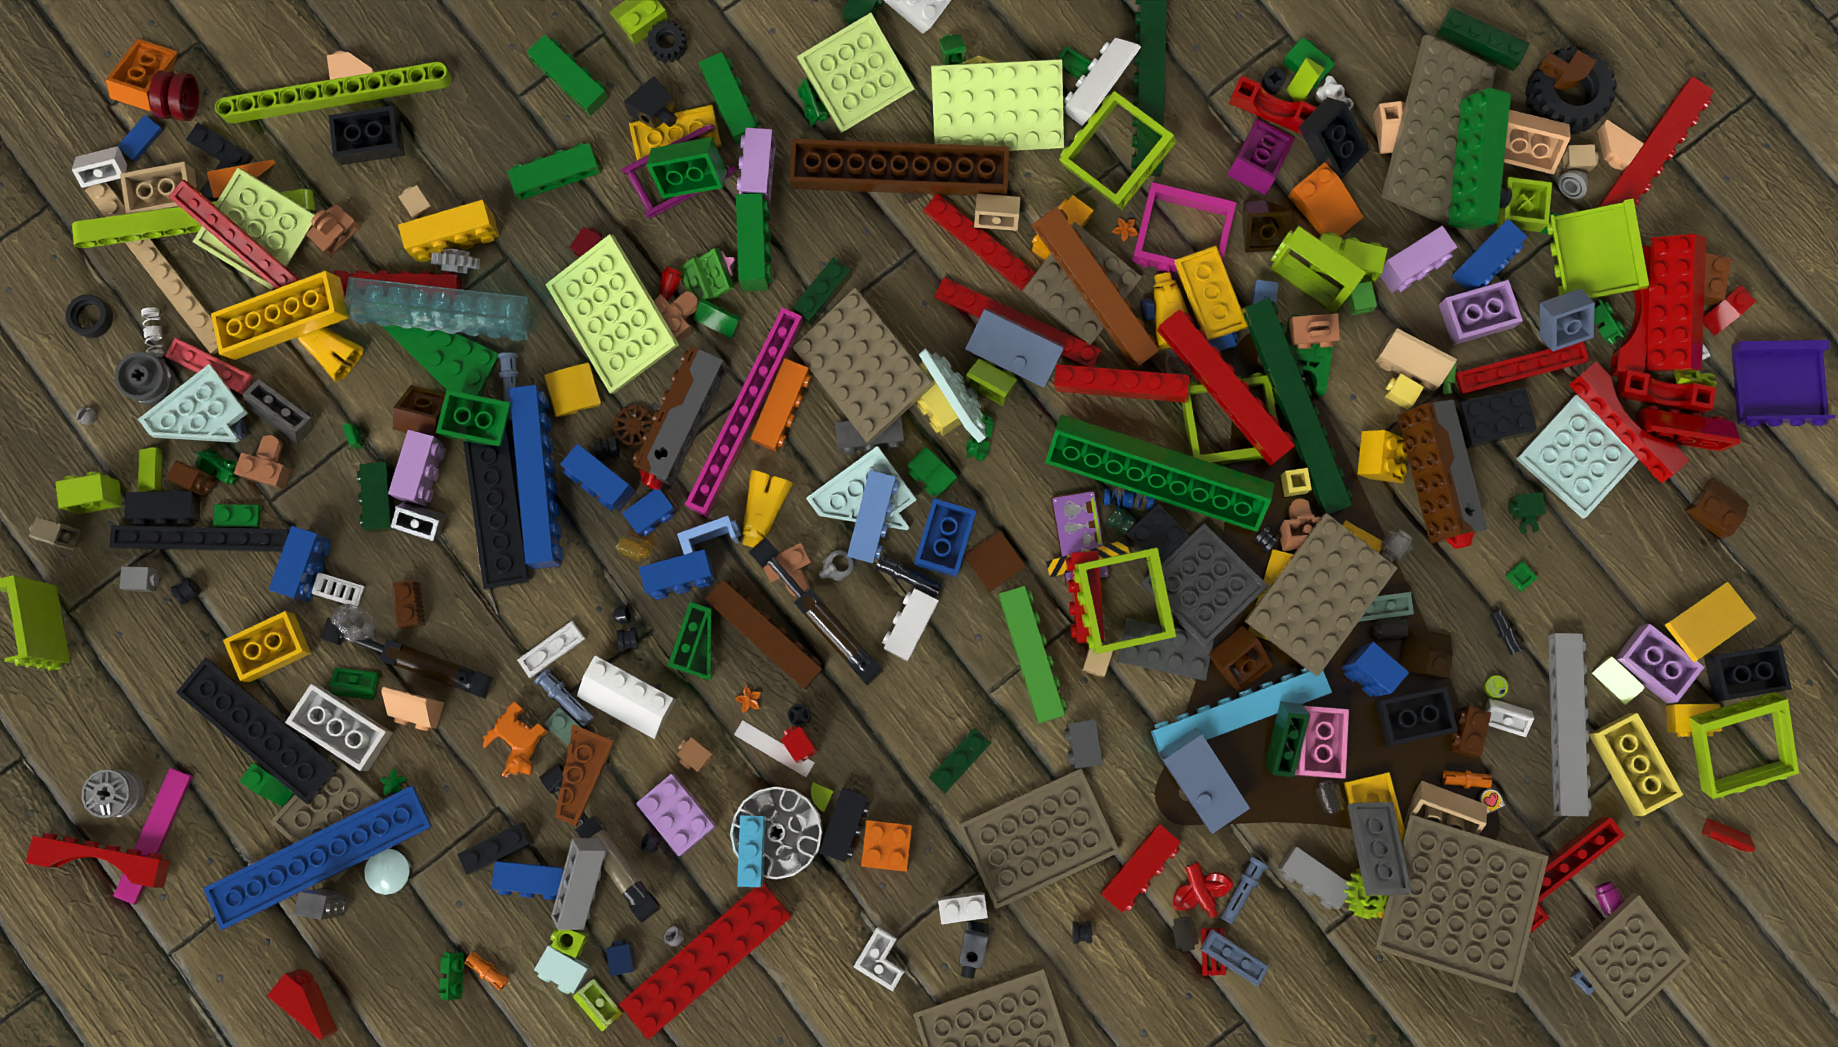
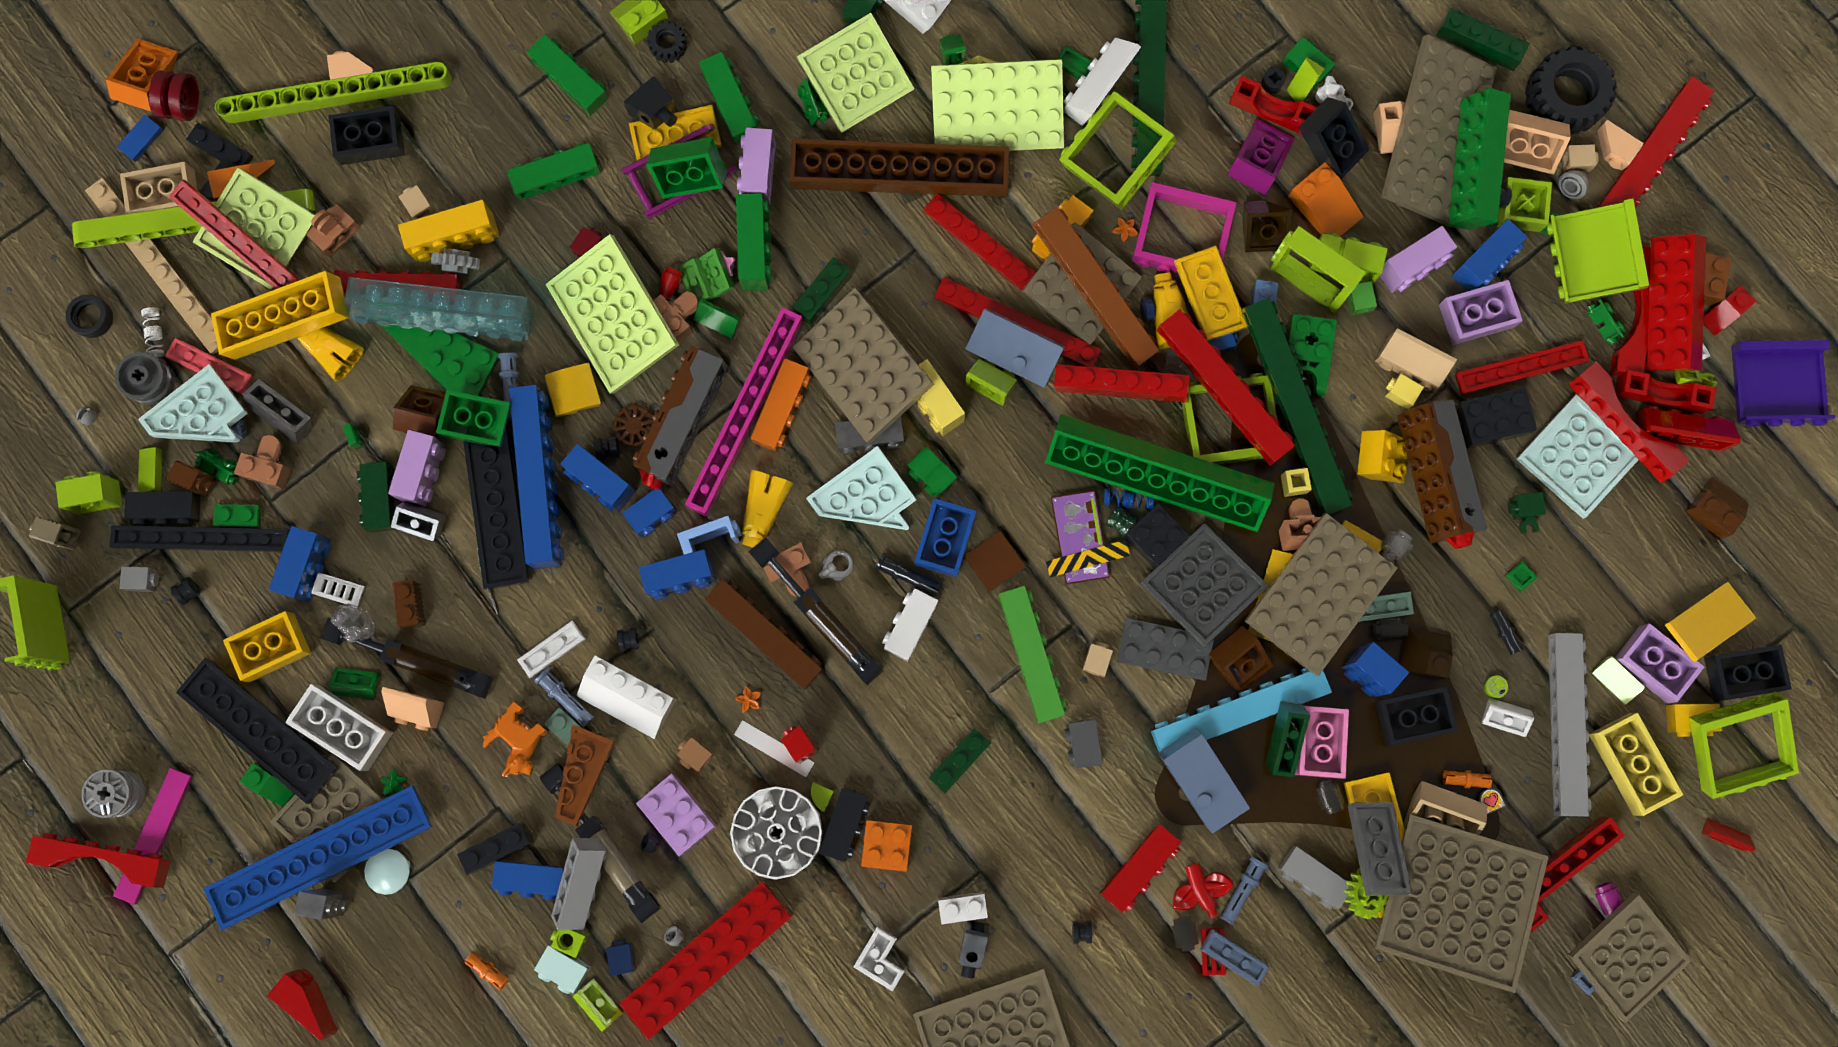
(99, 166): white brick -> none
(452, 986): green hinge -> none
(622, 615): black hinge -> none
(633, 548): clear yellow brick -> none
(693, 643): green wedge -> none
(751, 851): medium azure brick -> none
(797, 712): black wheel -> none
(872, 516): medium blue brick -> none
(957, 393): light aqua wing -> none
(980, 449): green hinge -> none
(997, 212): tan brick -> none
(1038, 838): dark tan plate -> none
(1077, 629): red brick -> none
(1160, 594): lime window -> none
(1267, 538): black wheel -> none
(1314, 329): nougat brick -> none
(1449, 381): bright green bar -> none
(1472, 731): reddish brown brick -> none
(1567, 74): reddish brown brick -> none
(1567, 319): sand blue brick -> none

